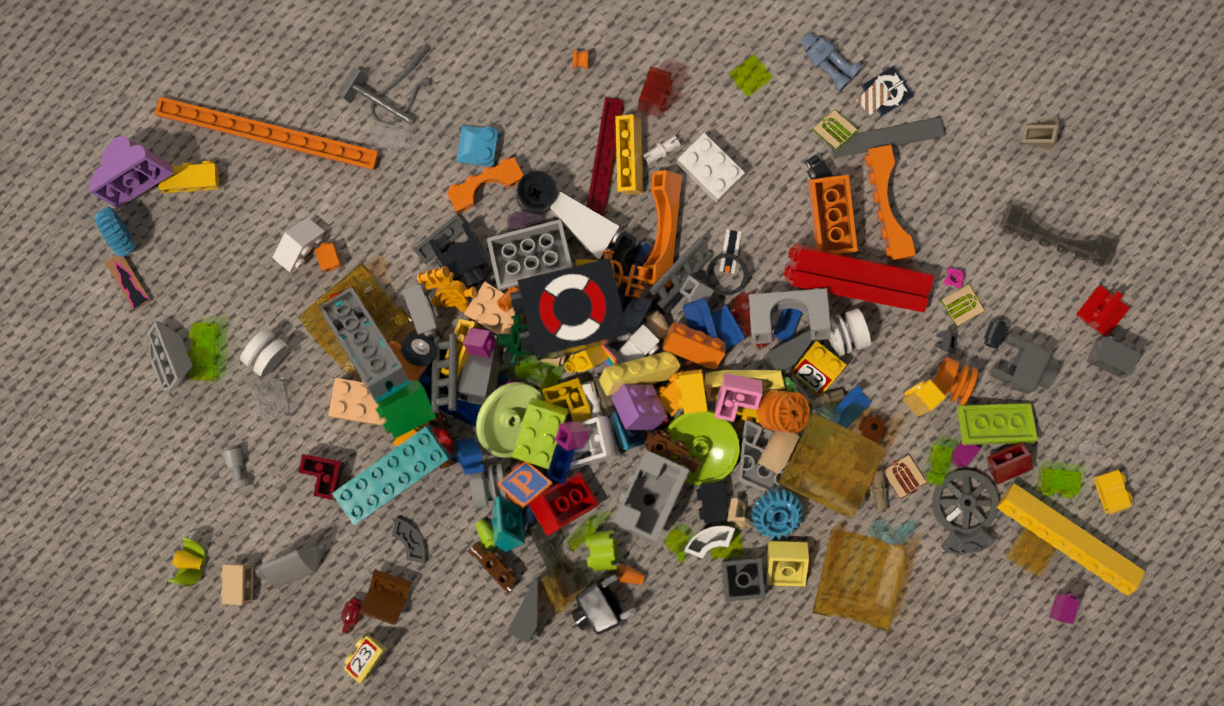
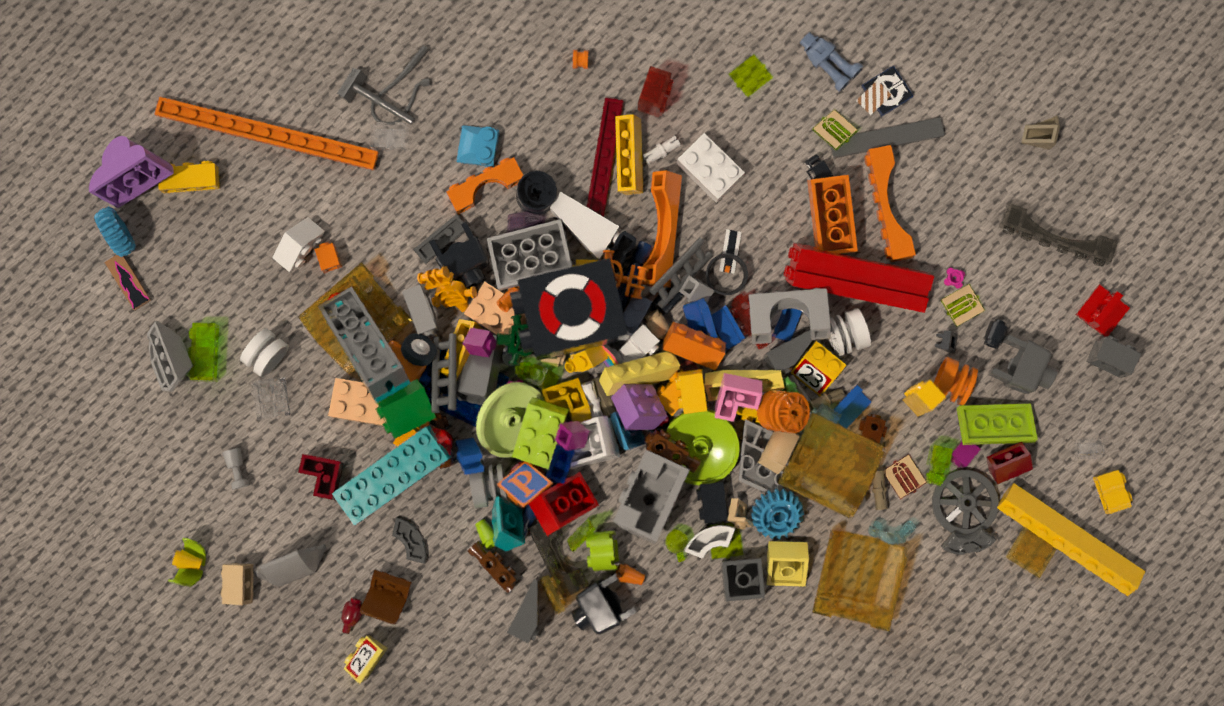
(1059, 482): clear neon green brick -> none
(1065, 608): magenta brick -> none

